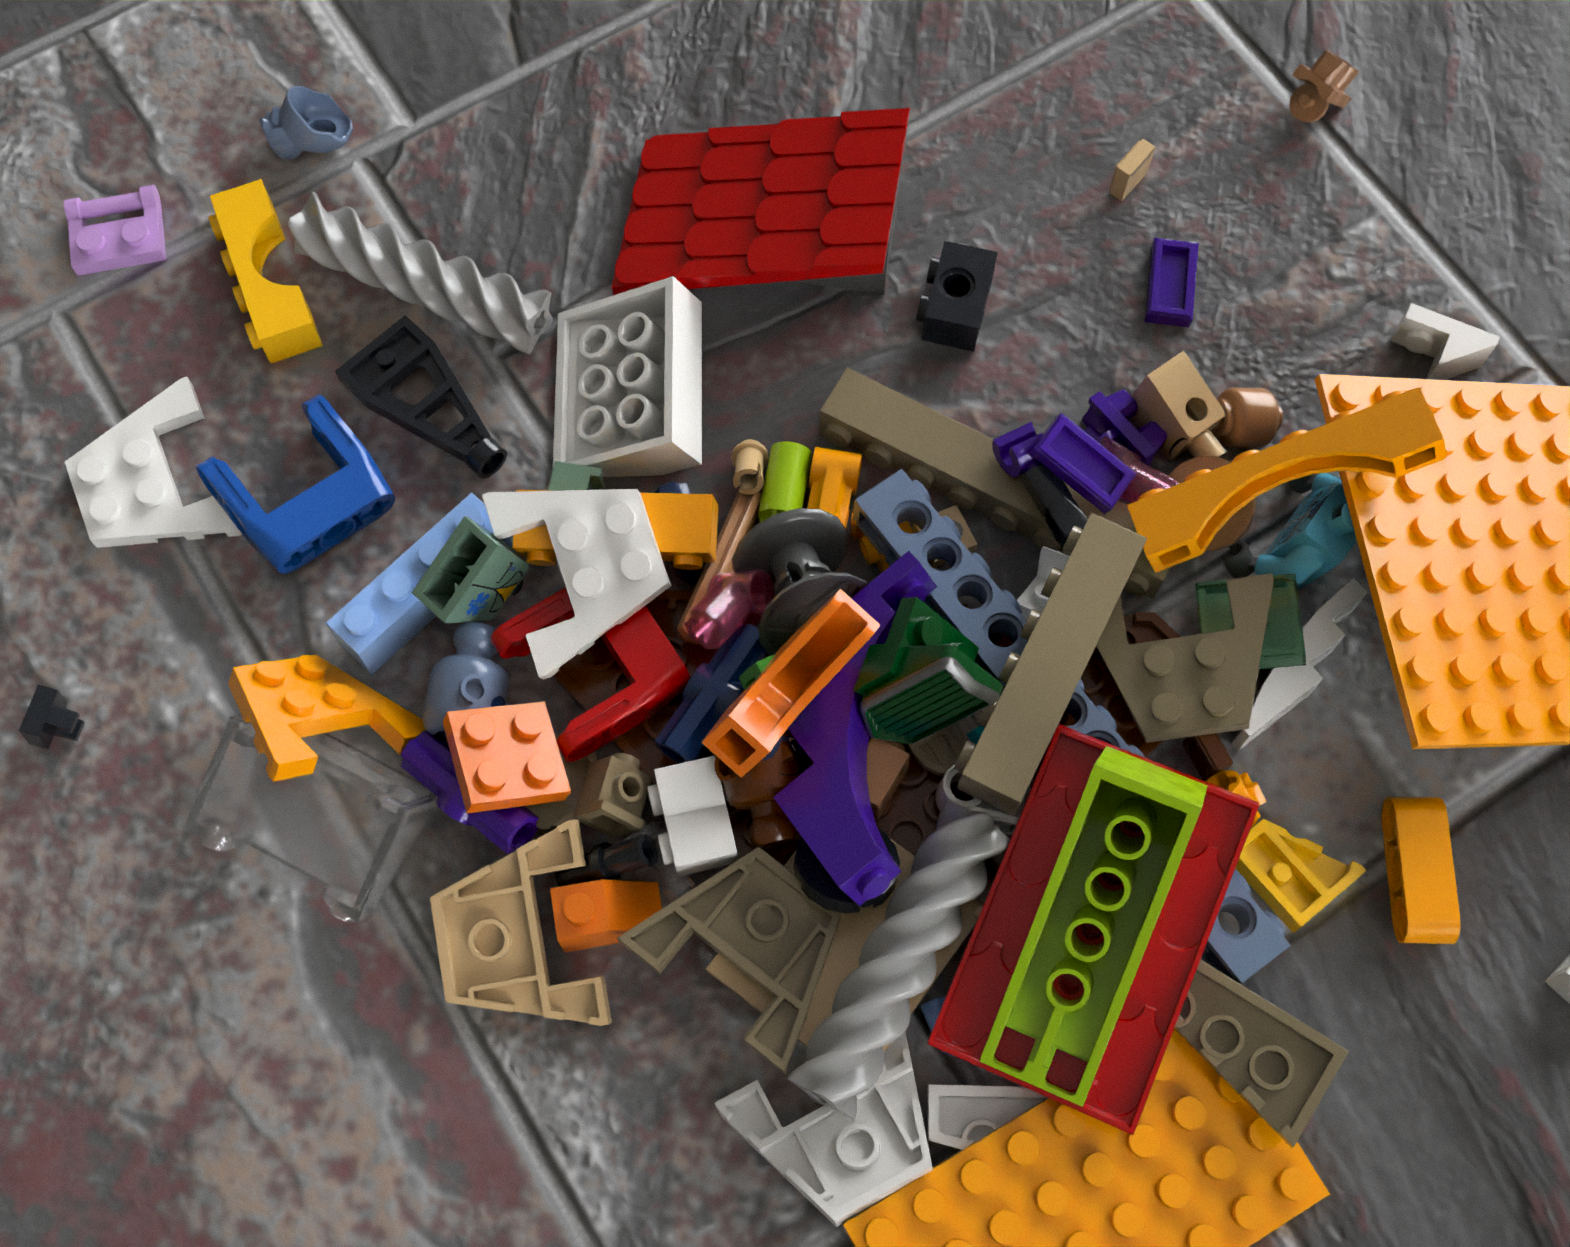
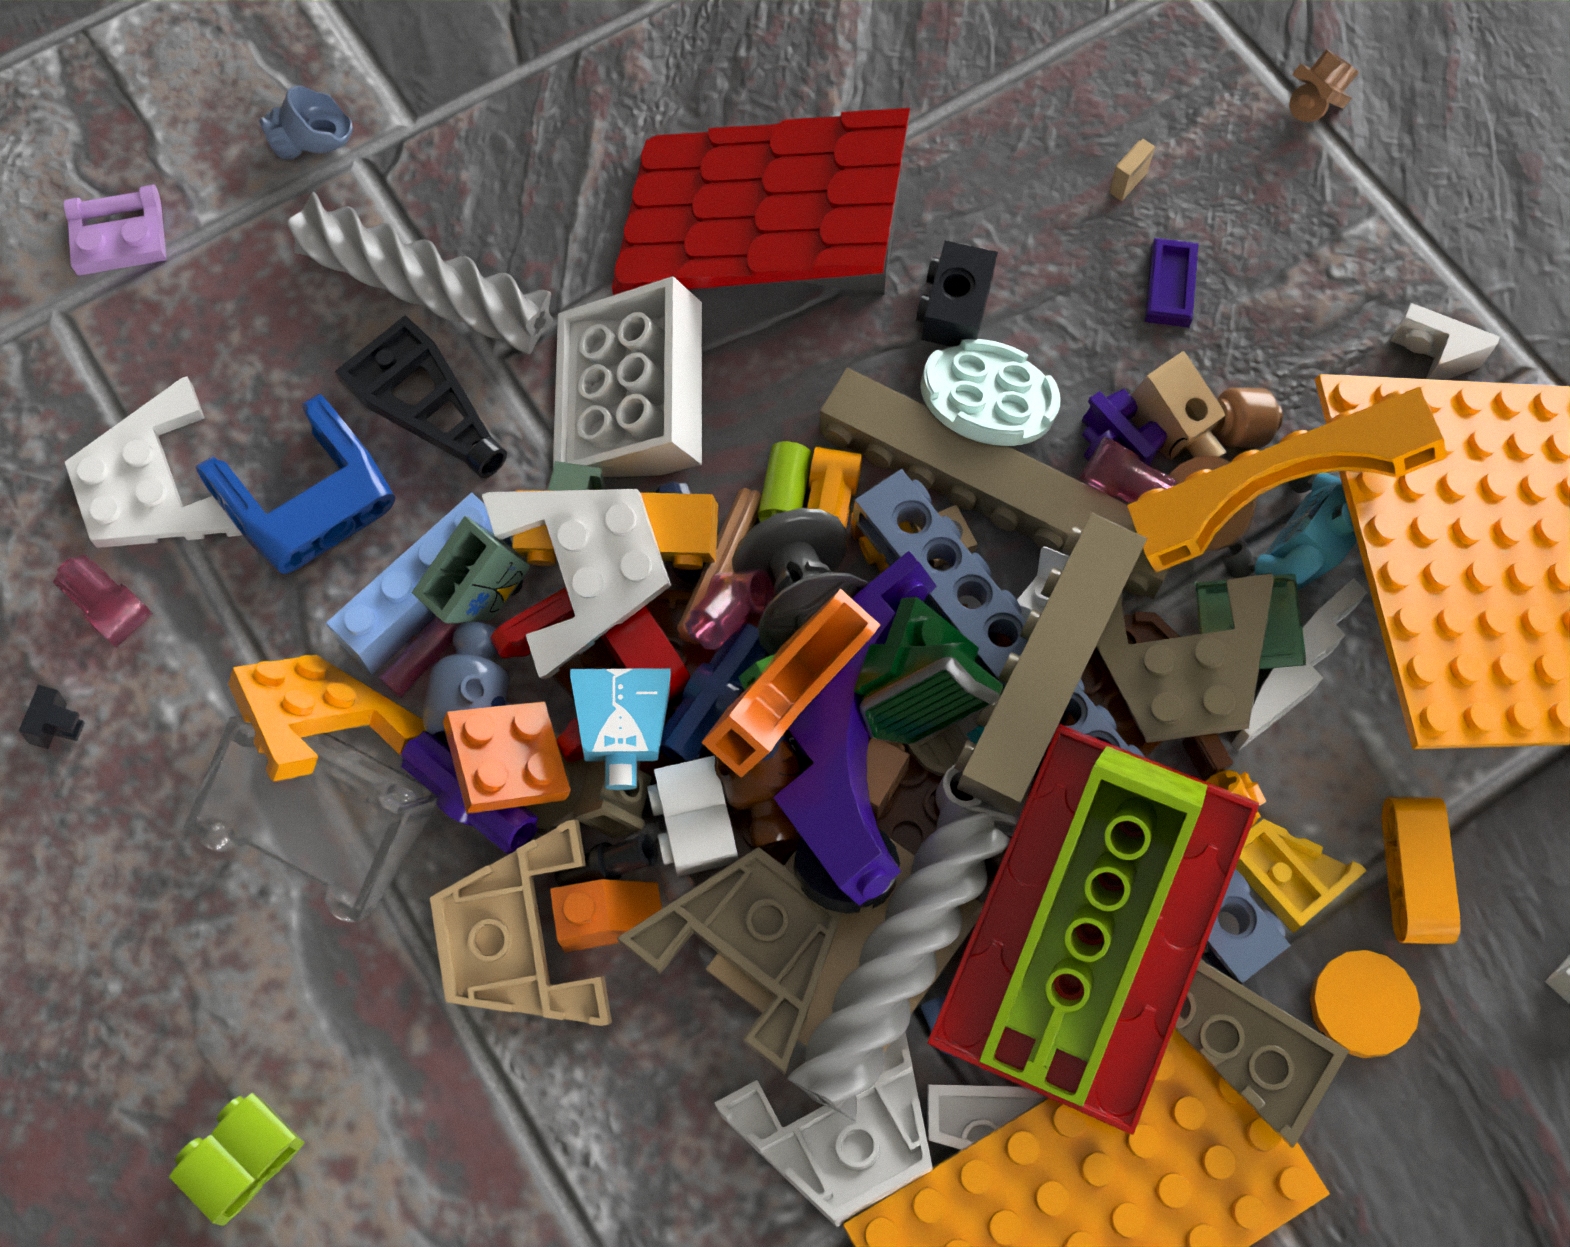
(106, 605): none -> clear pink piece
(235, 1158): none -> lime brick
(278, 312): yellow arch -> none
(419, 656): none -> clear pink pin
(620, 718): none -> medium azure torso
(749, 462): tan pin -> none
(989, 393): none -> light aqua tile
(1044, 487): black piece -> none
(1083, 463): dark purple tile -> none
(1365, 1003): none -> light orange tile

